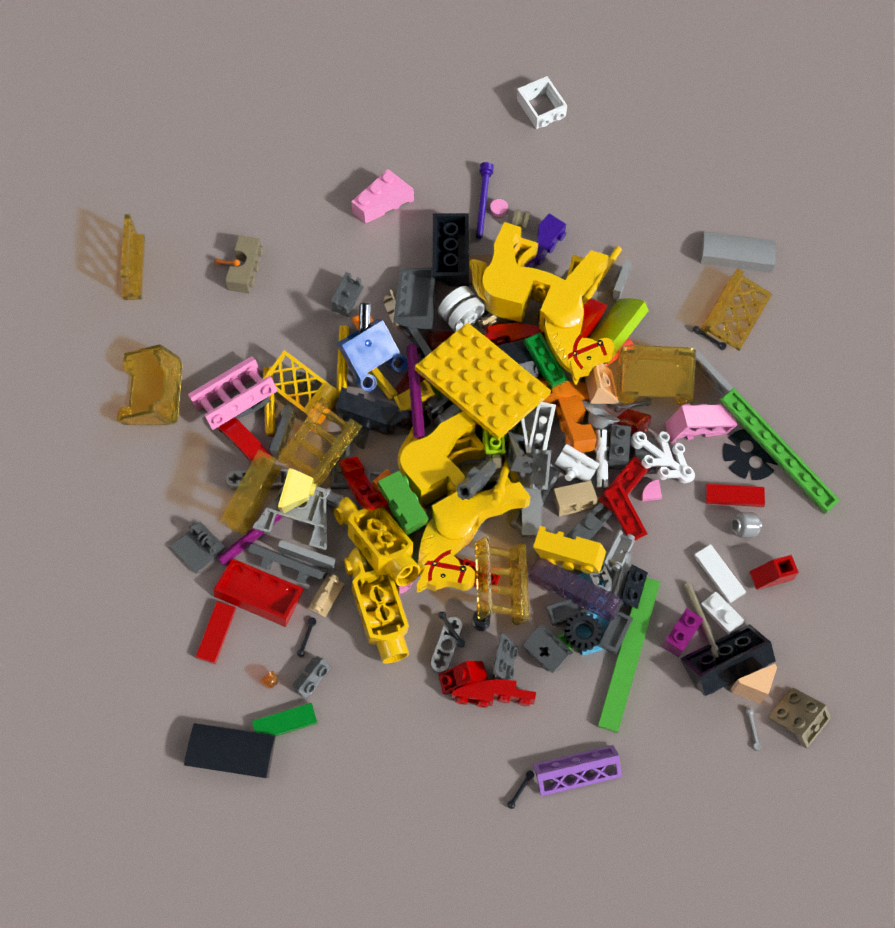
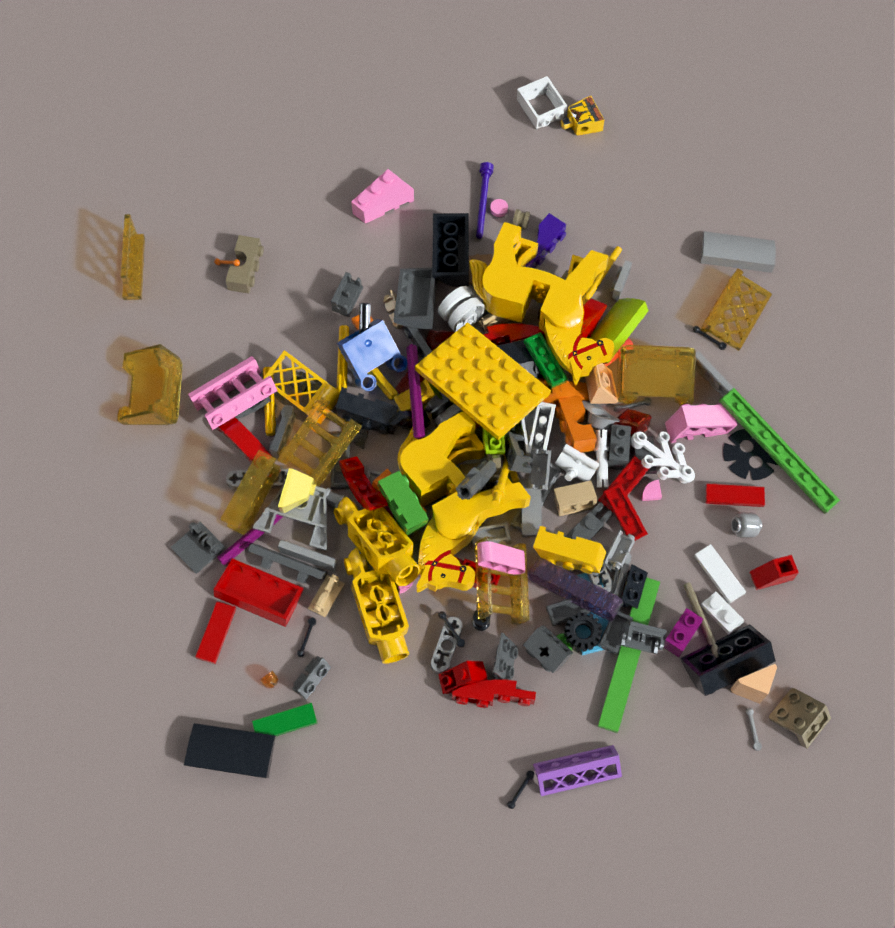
(497, 533): none -> light grey tile
(501, 558): none -> bright pink beam
(583, 117): none -> yellow torso
(642, 637): none -> dark grey hinge

